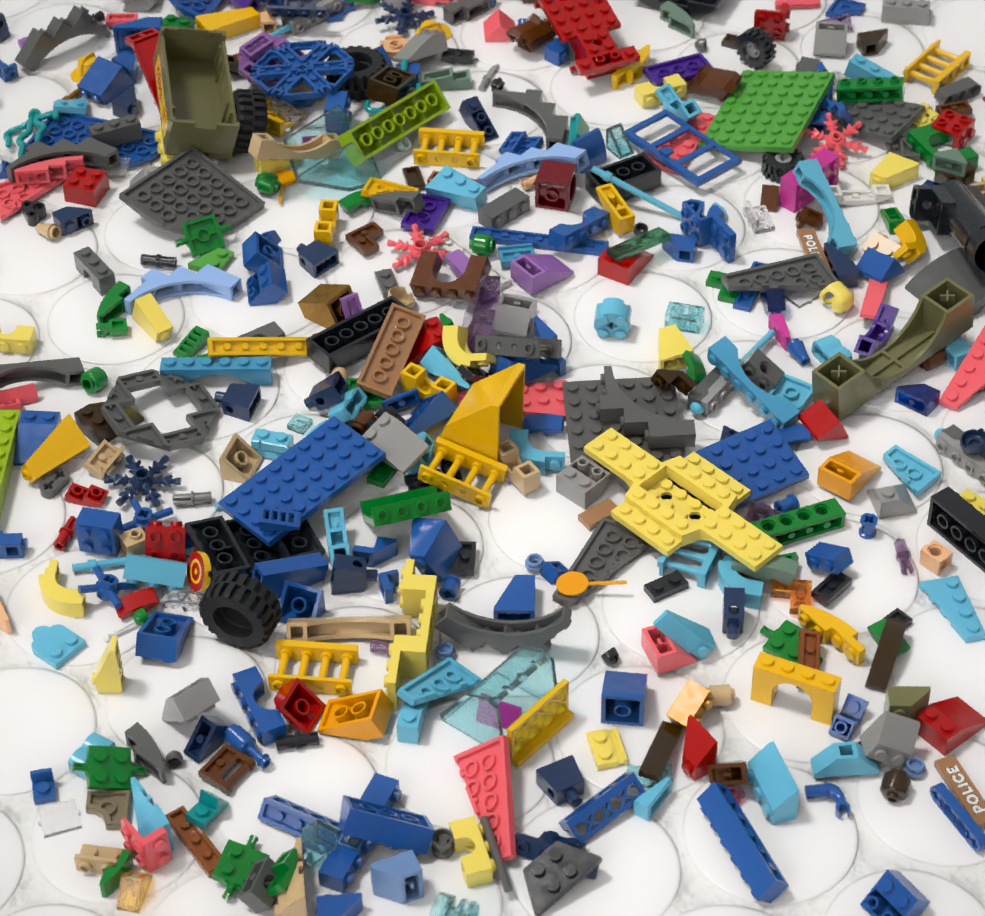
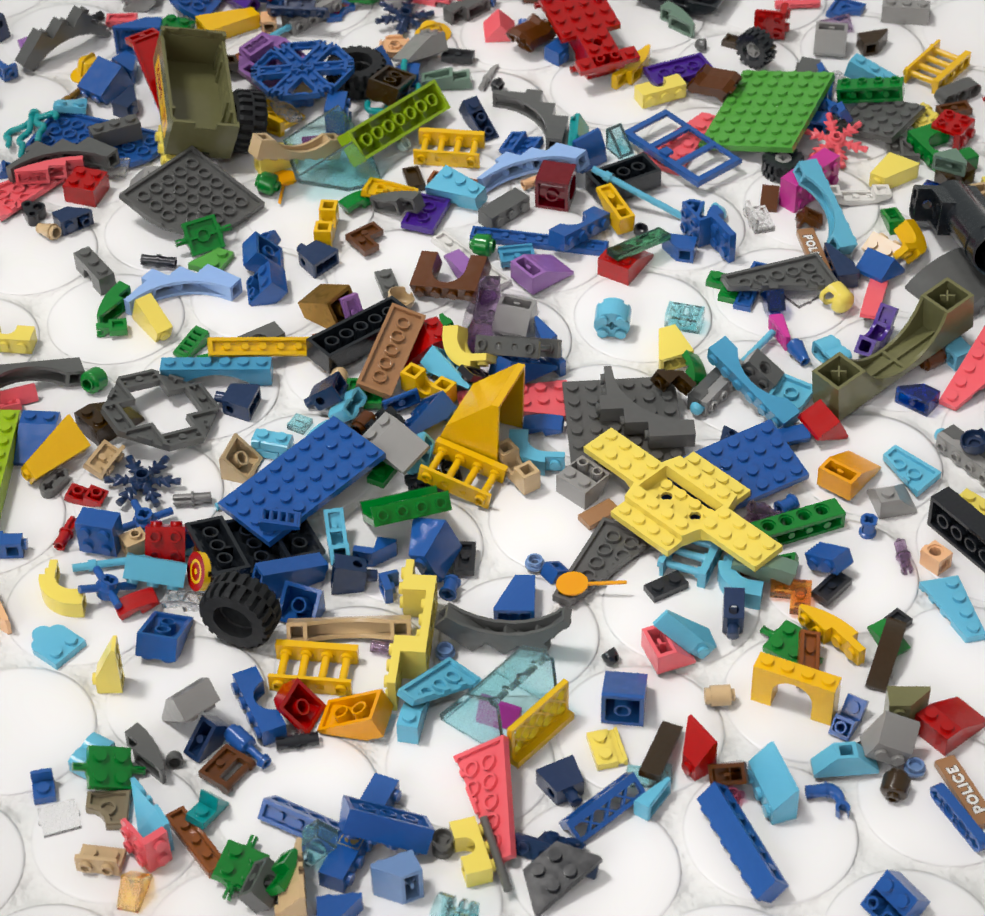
(111, 877): green slope -> none
(139, 618): hinge -> none
(418, 246): coral piece -> none
(684, 110): medium azure arch -> none
(691, 700): brick -> none

